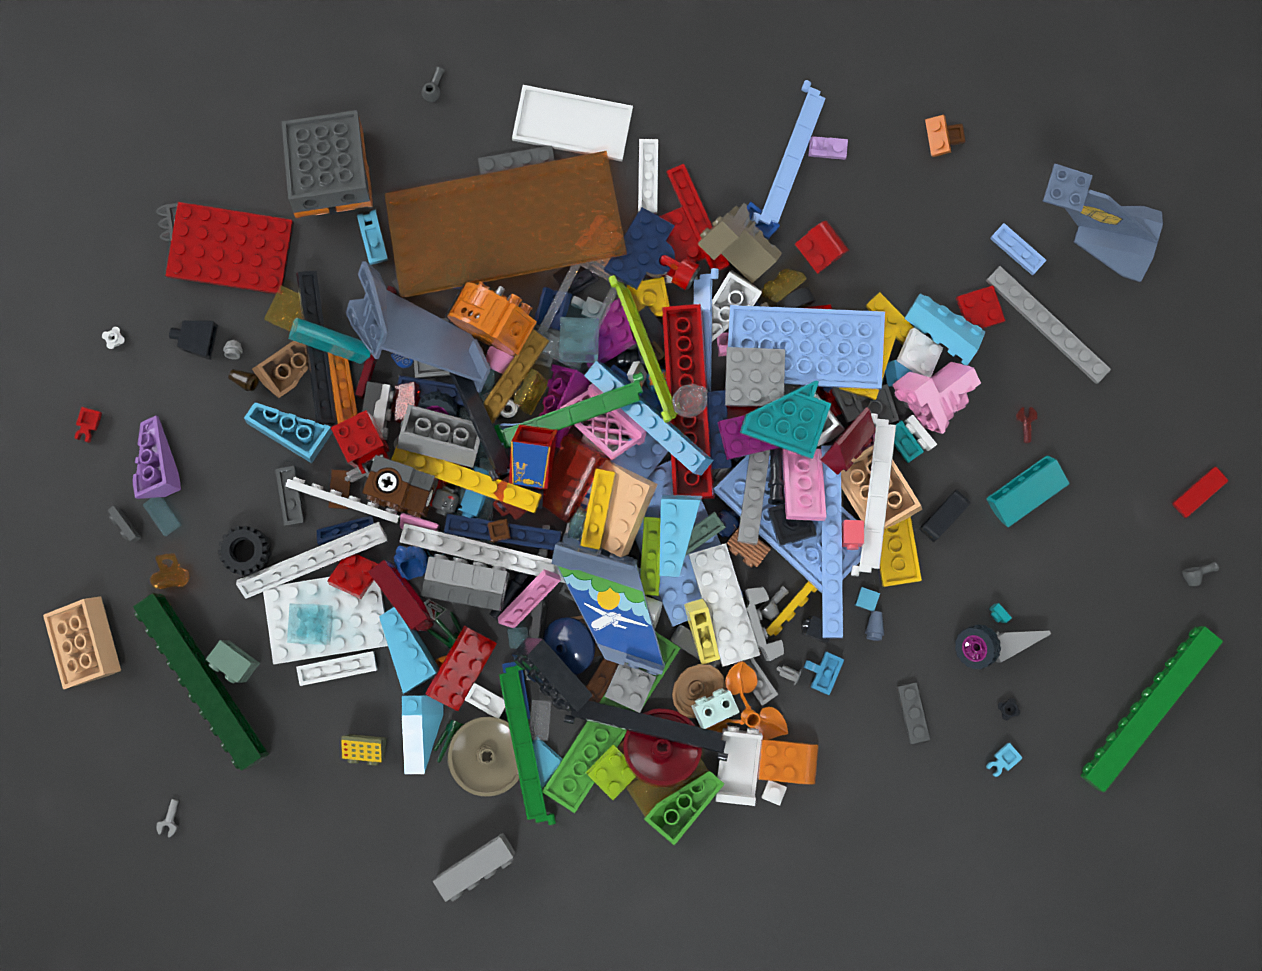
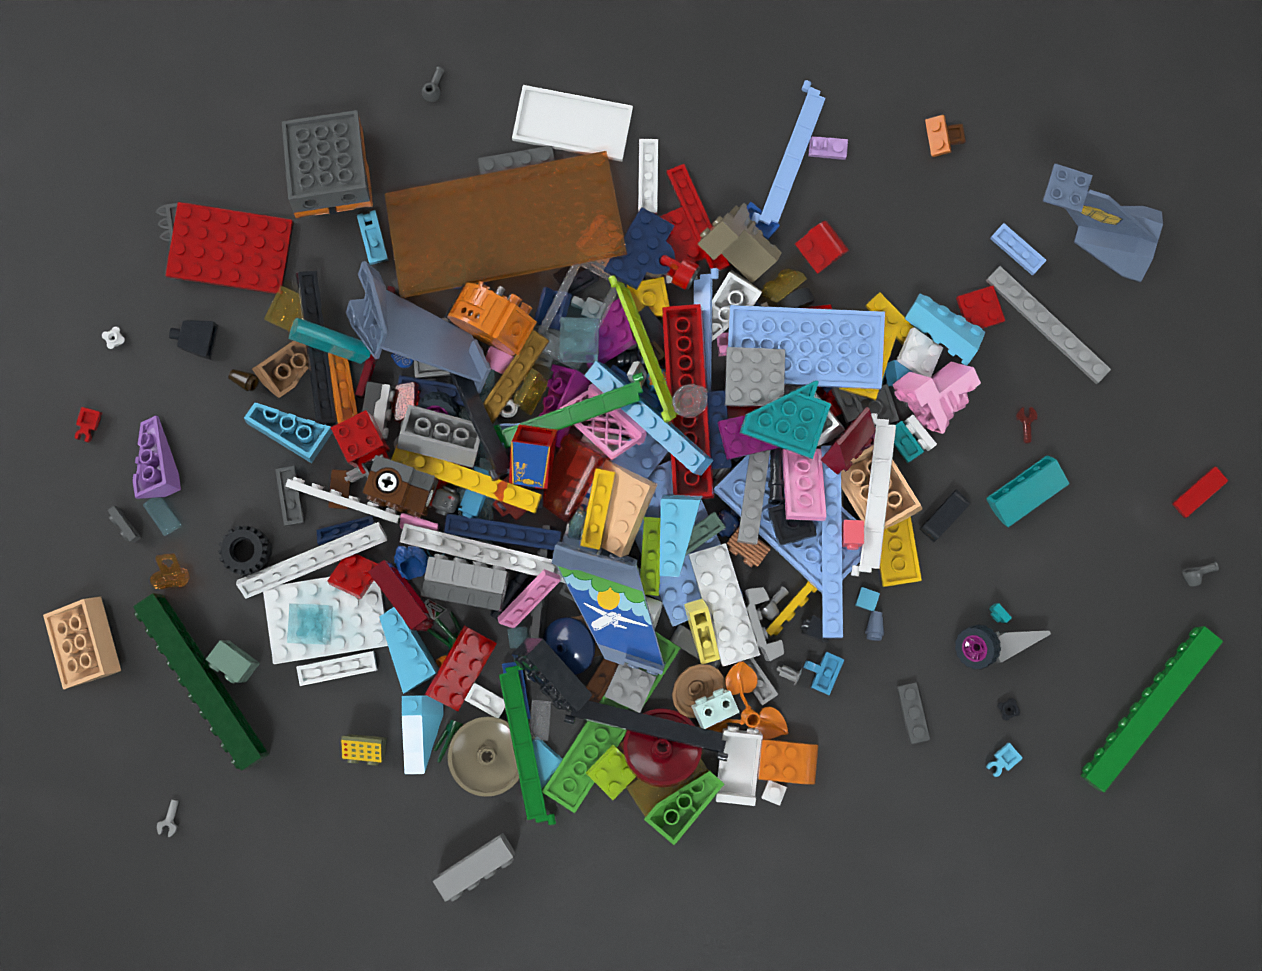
(233, 349): light grey plate -> none
(499, 530): reddish brown tile -> none

